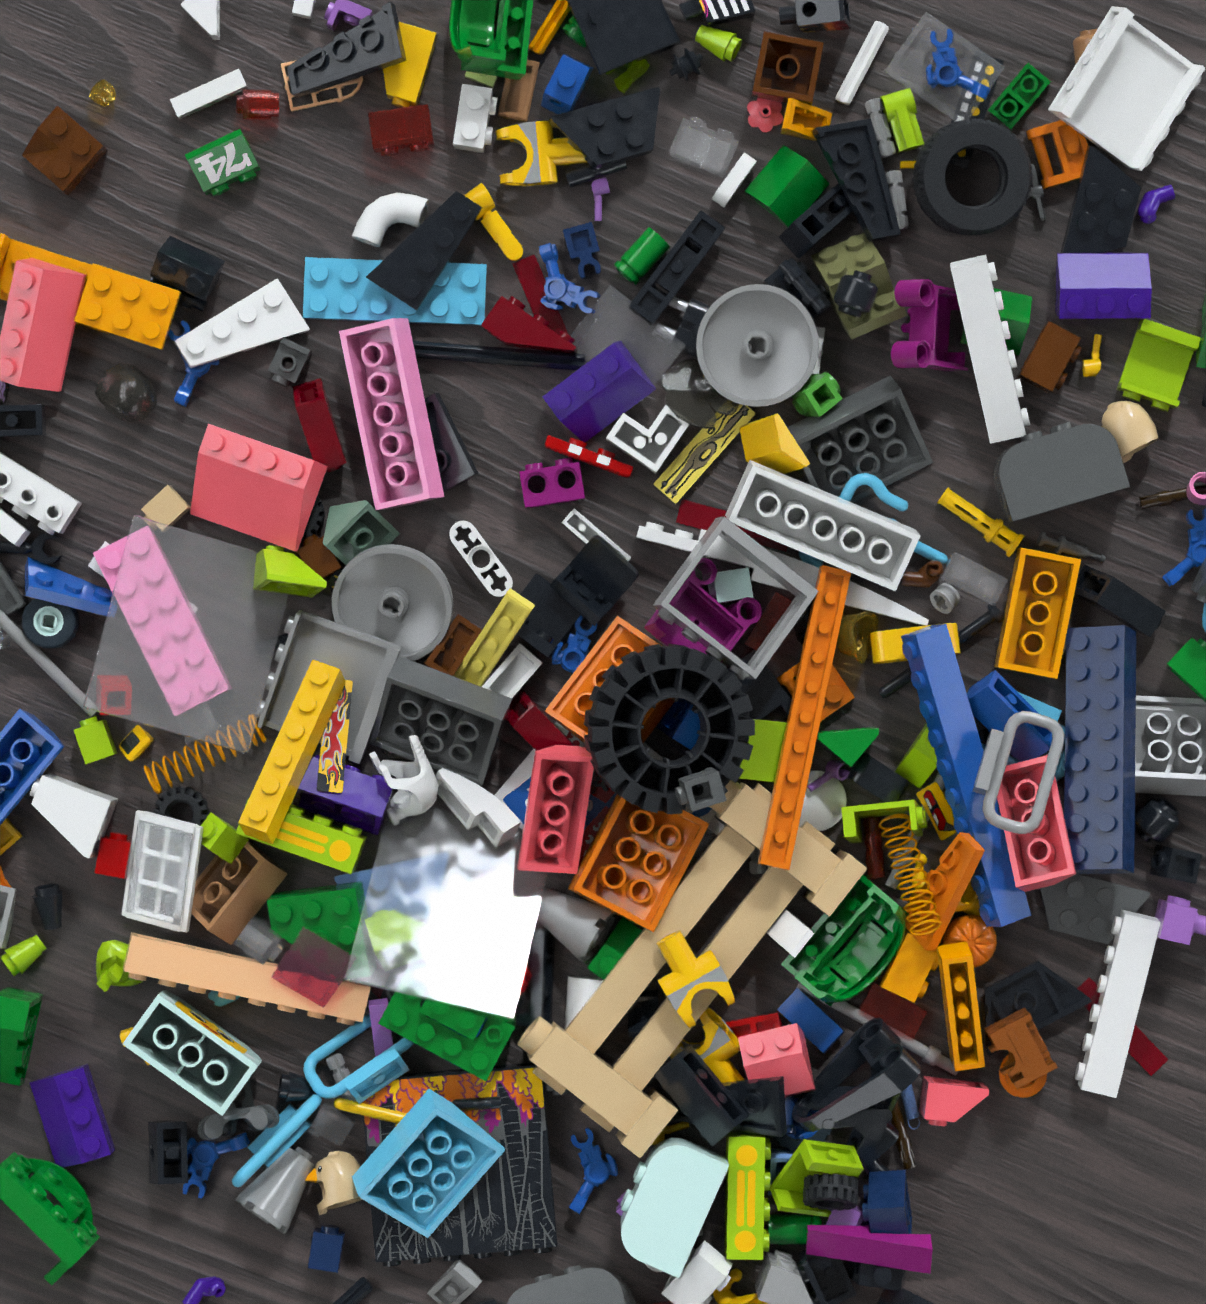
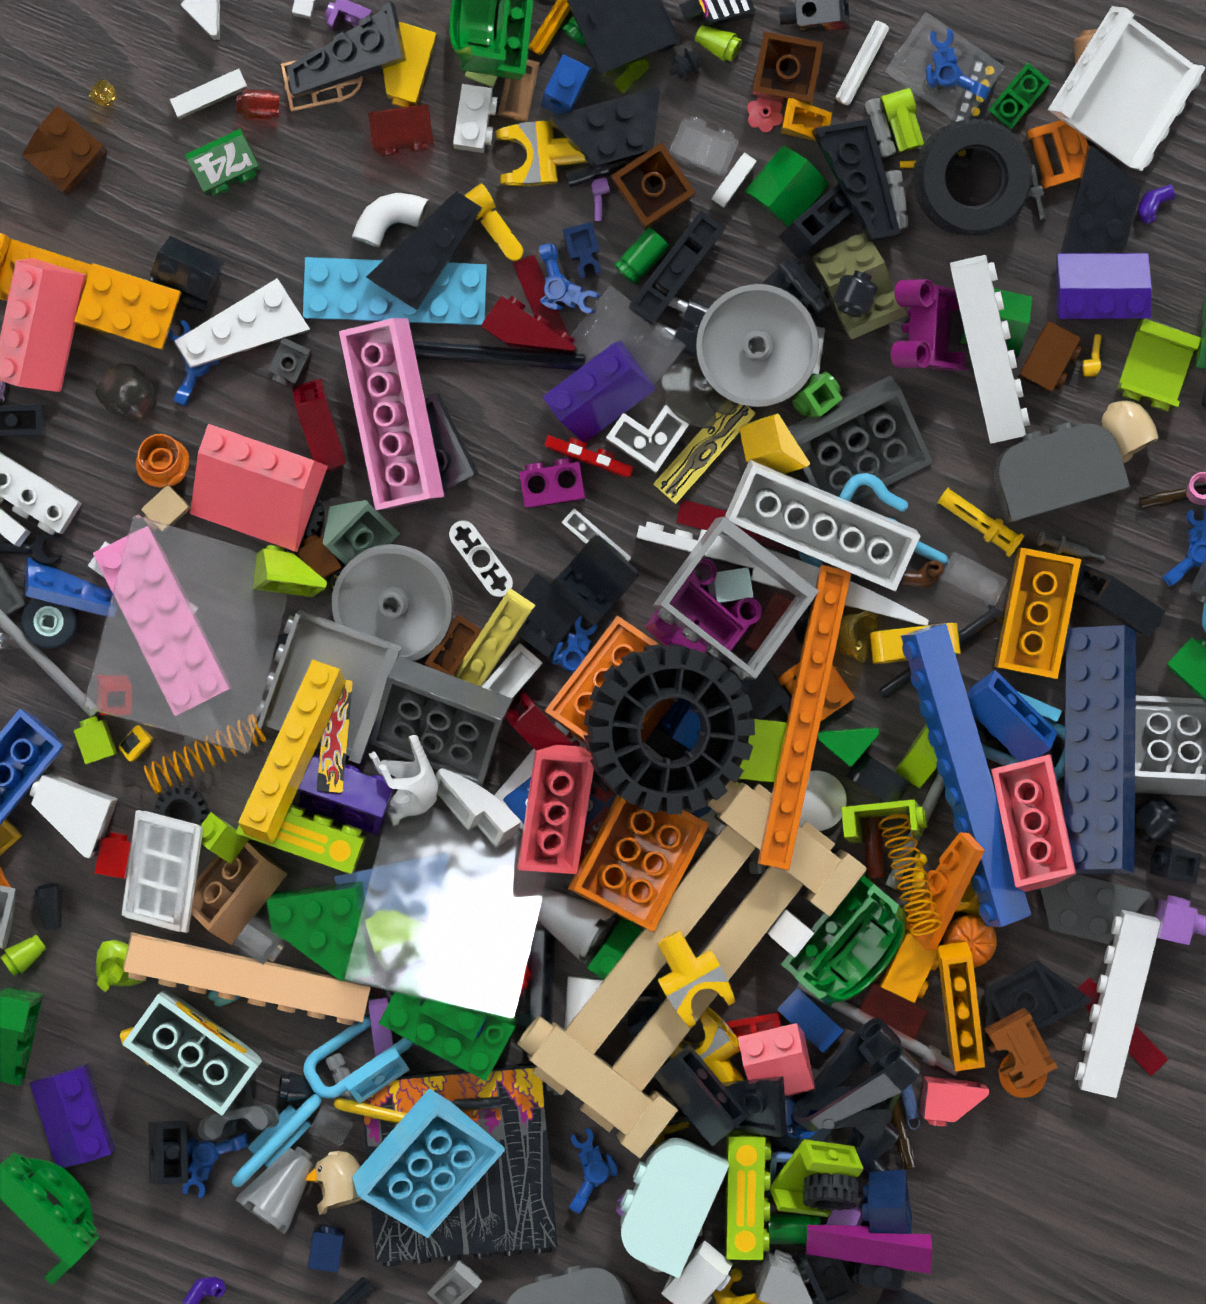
(162, 461): none -> orange piece
(312, 967): clear pink slope -> none
(653, 186): none -> reddish brown slope
(709, 794): dark grey brick -> none
(832, 771): medium lavender hand -> none
(937, 810): yellow sticker -> none
(945, 598): light grey bush -> none
(994, 764): light grey bar -> none

